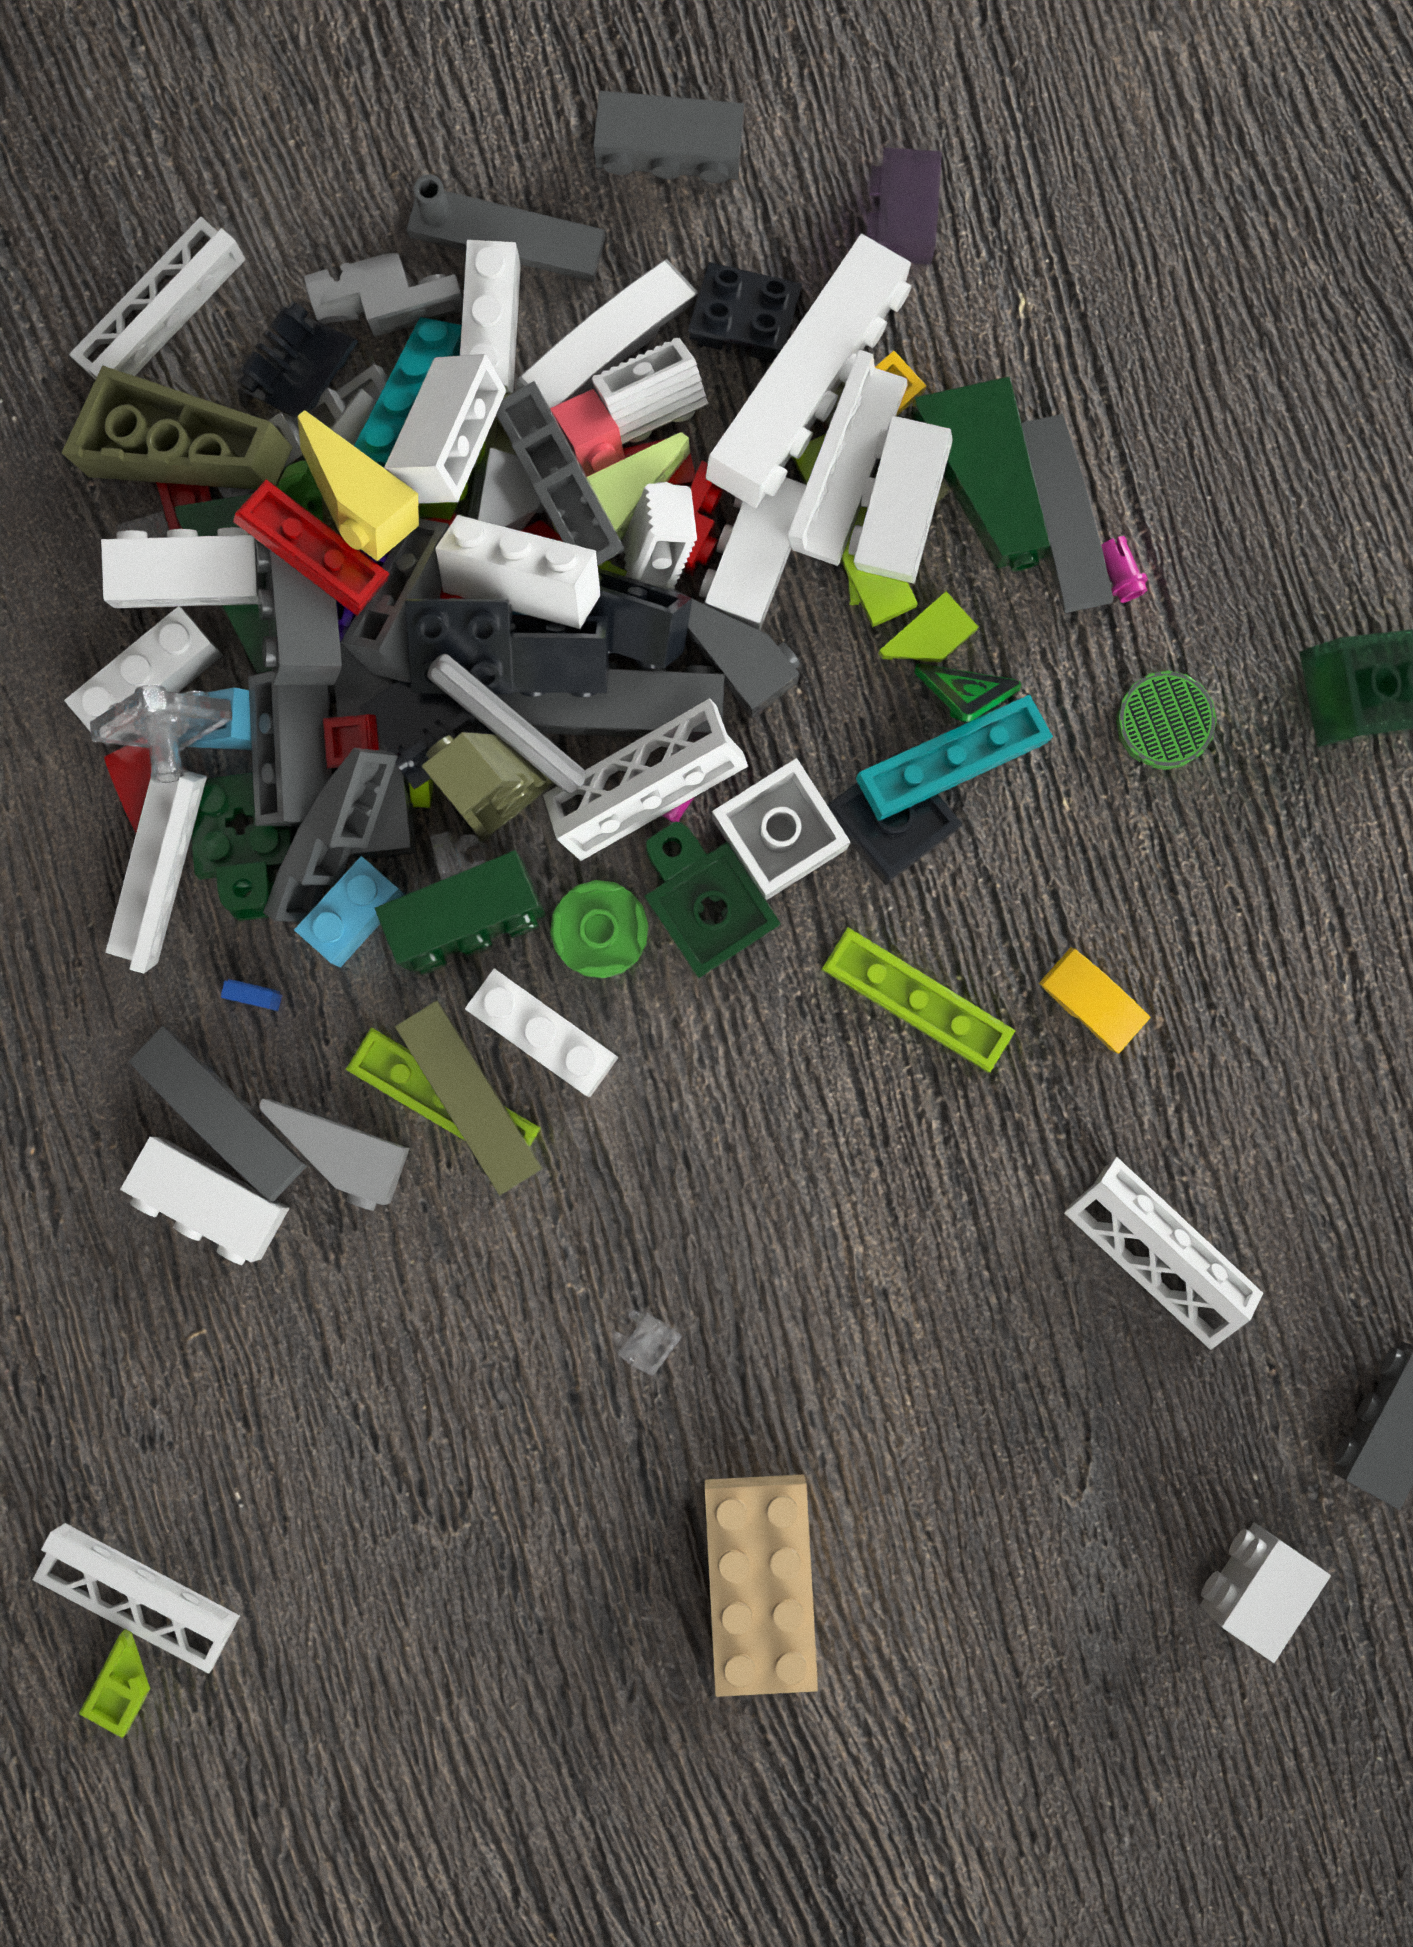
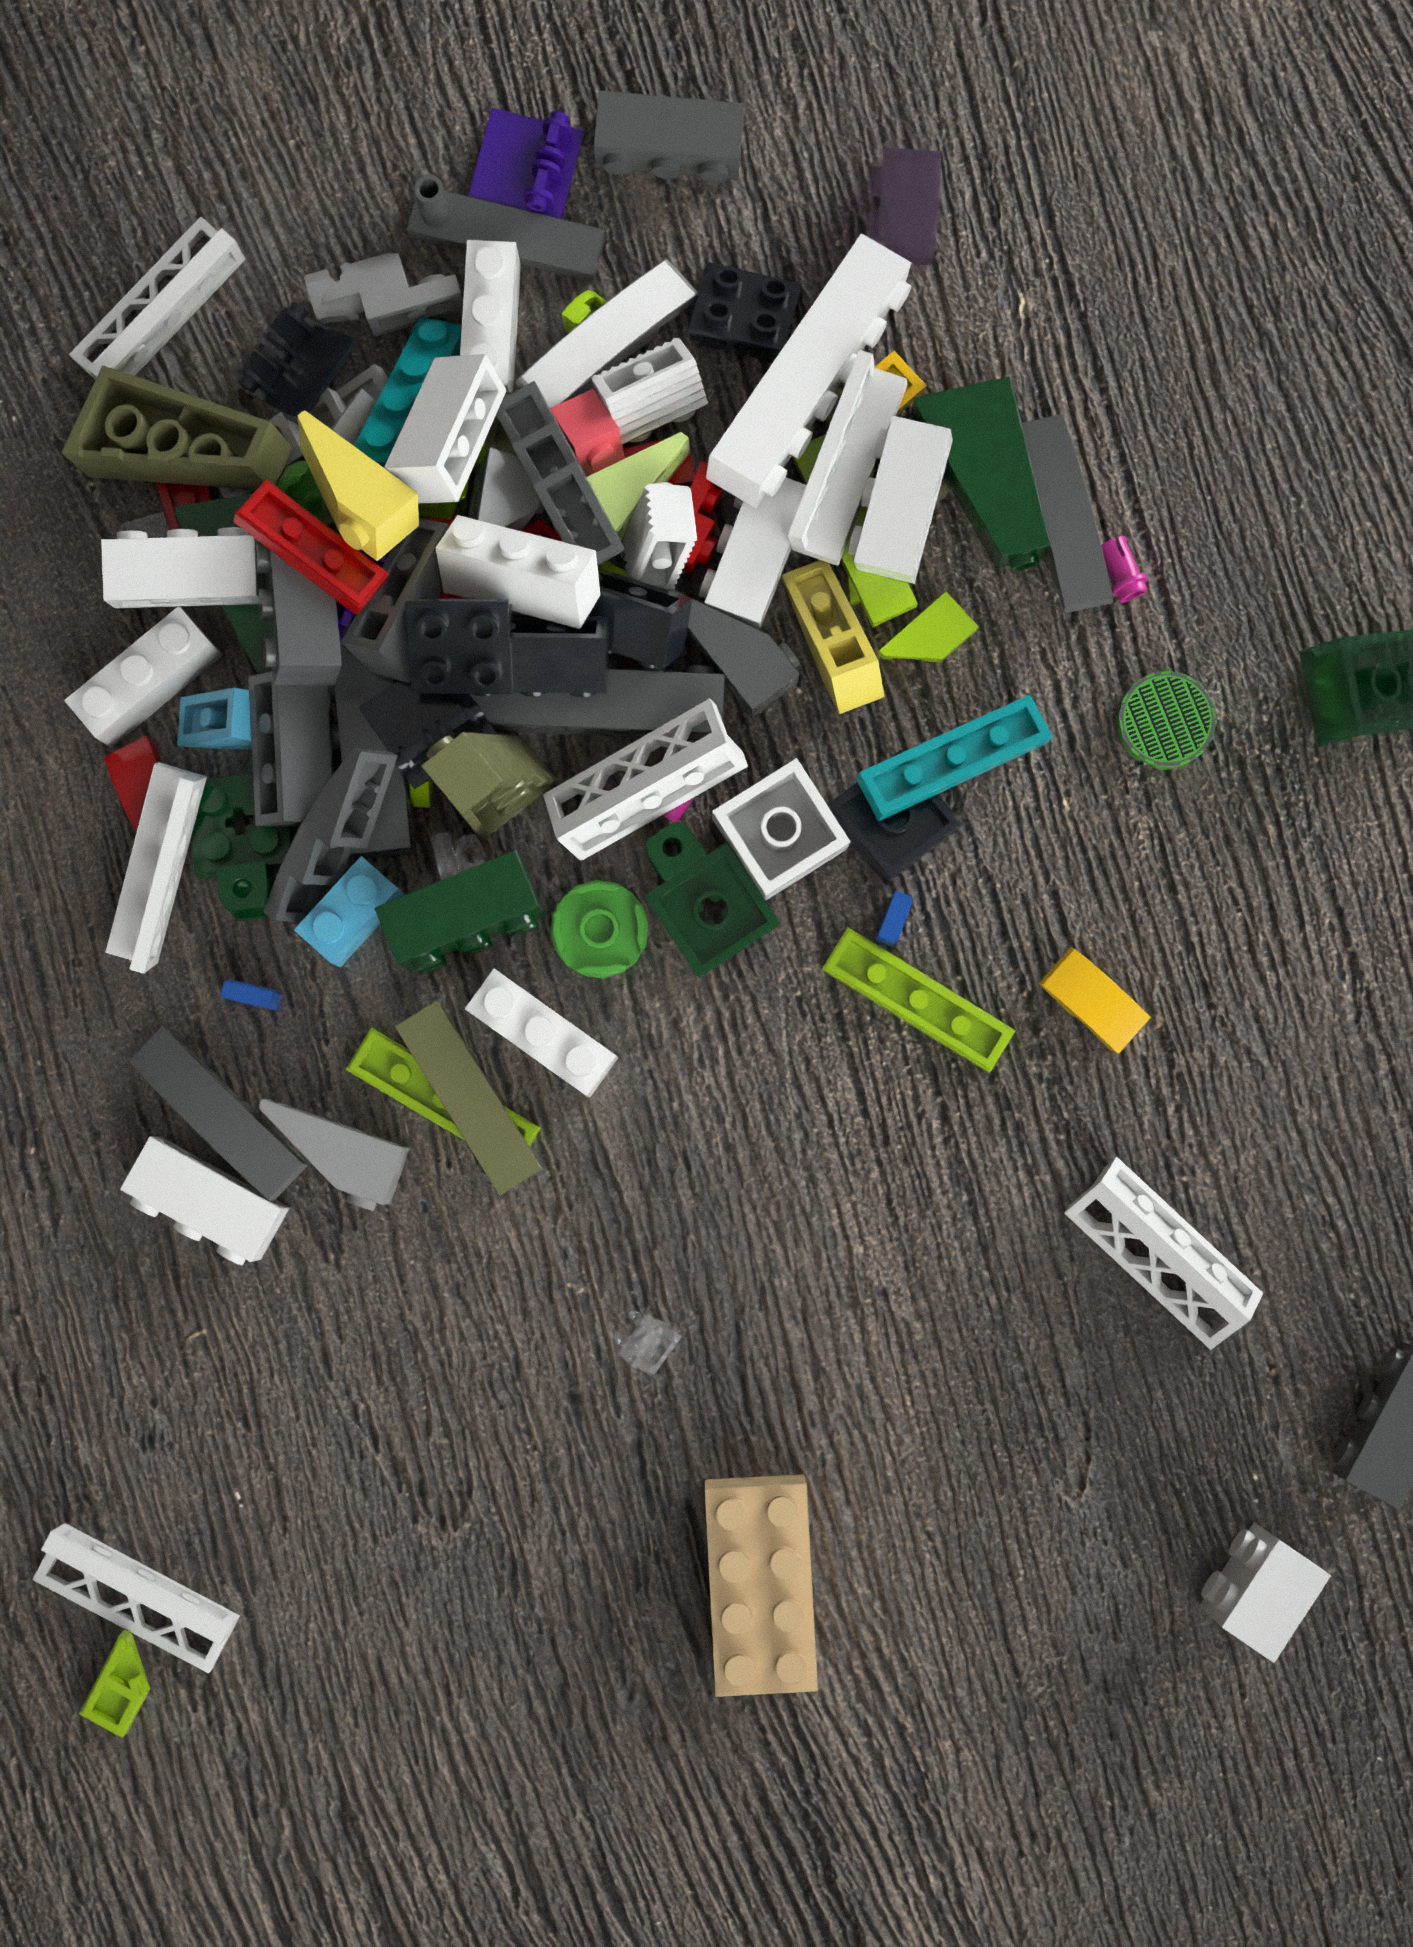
(162, 723): clear plate -> none
(347, 733): red tile -> none
(506, 723): light grey axle -> none
(527, 162): none -> dark purple hinge
(581, 308): none -> lime tile
(834, 636): none -> light yellow slope
(894, 919): none -> blue tile
(966, 692): piece -> none

